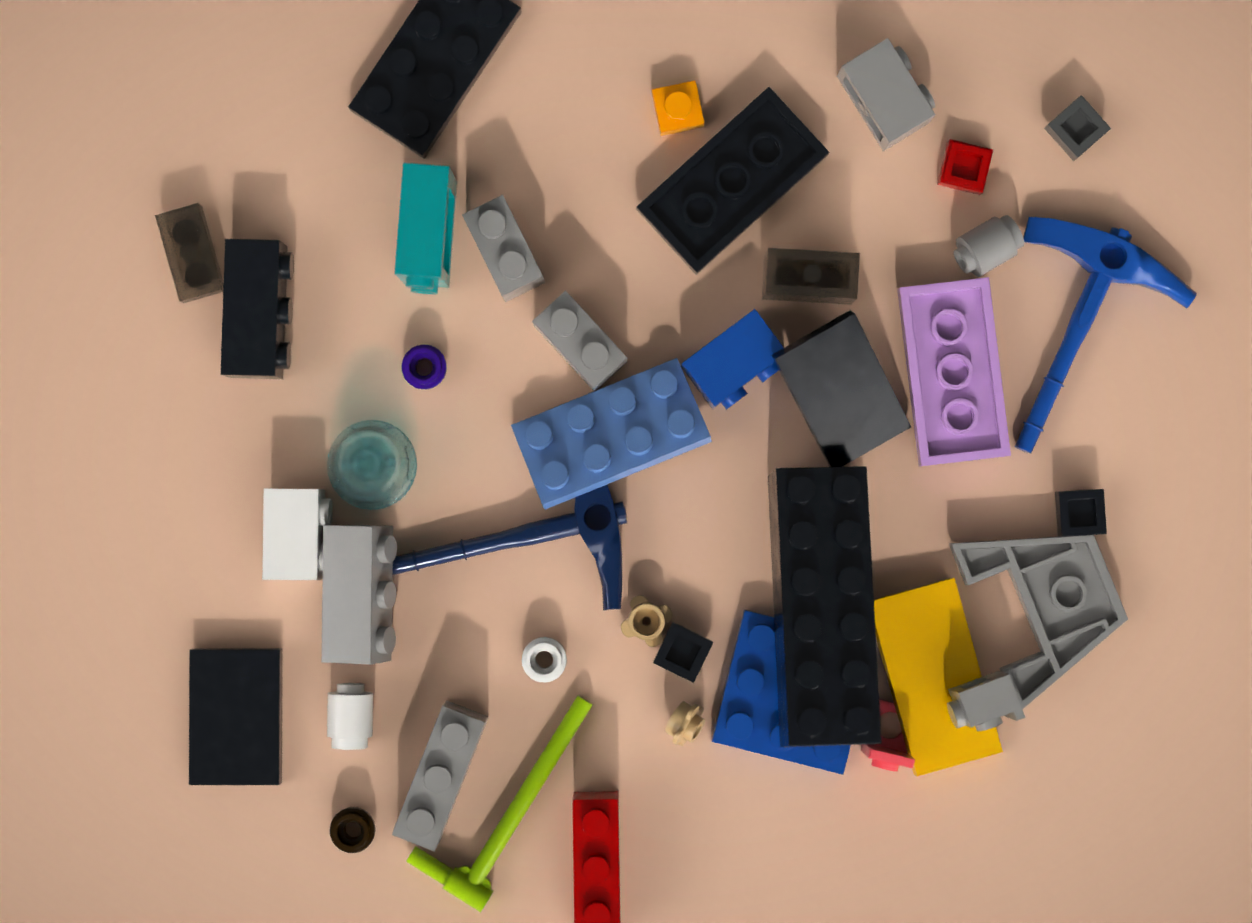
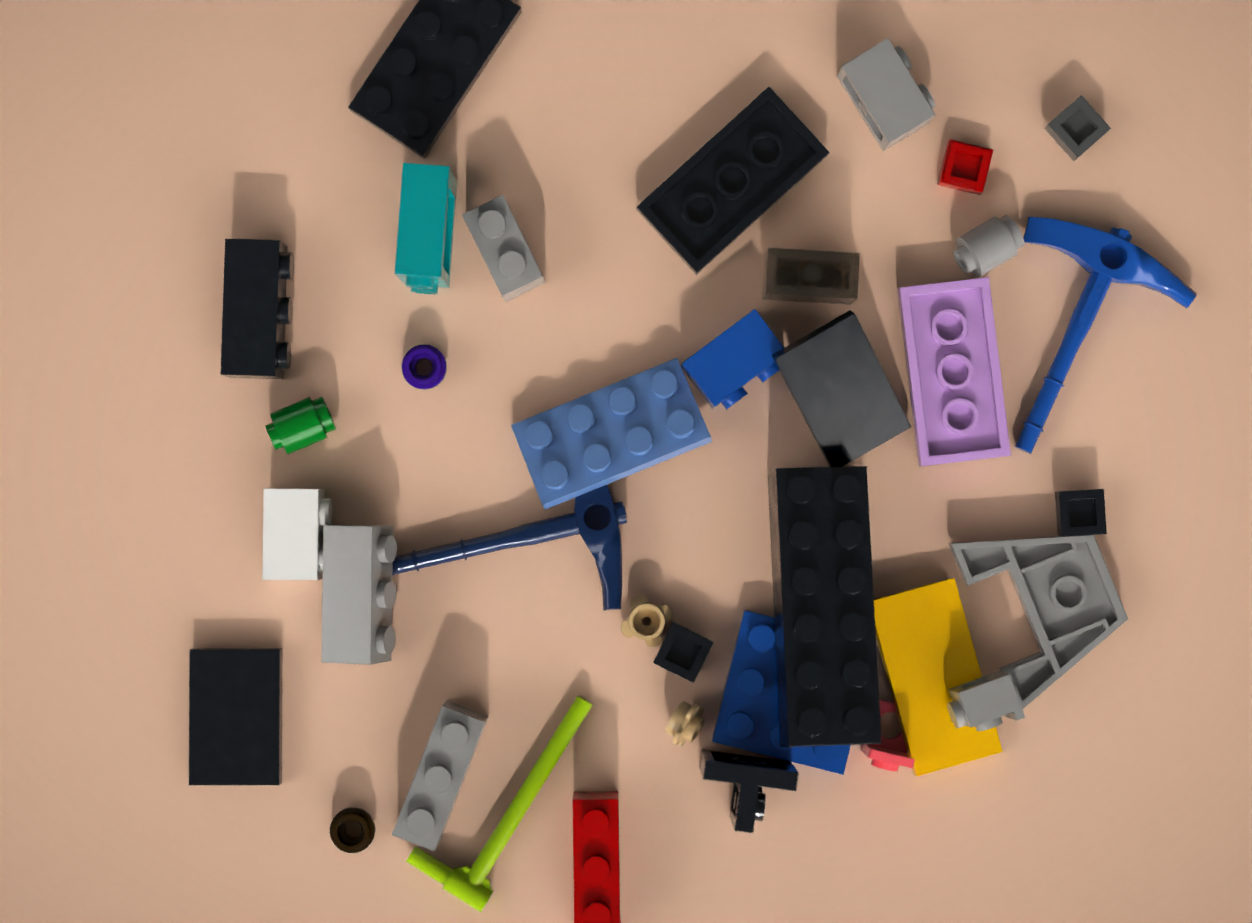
(190, 253): clear smoke plate -> none
(300, 424): none -> green brick
(350, 717): white brick -> none
(372, 464): clear light blue cone -> none
(539, 673): white plate -> none
(580, 341): light grey brick -> none
(677, 108): light orange plate -> none
(748, 774): none -> black bracket

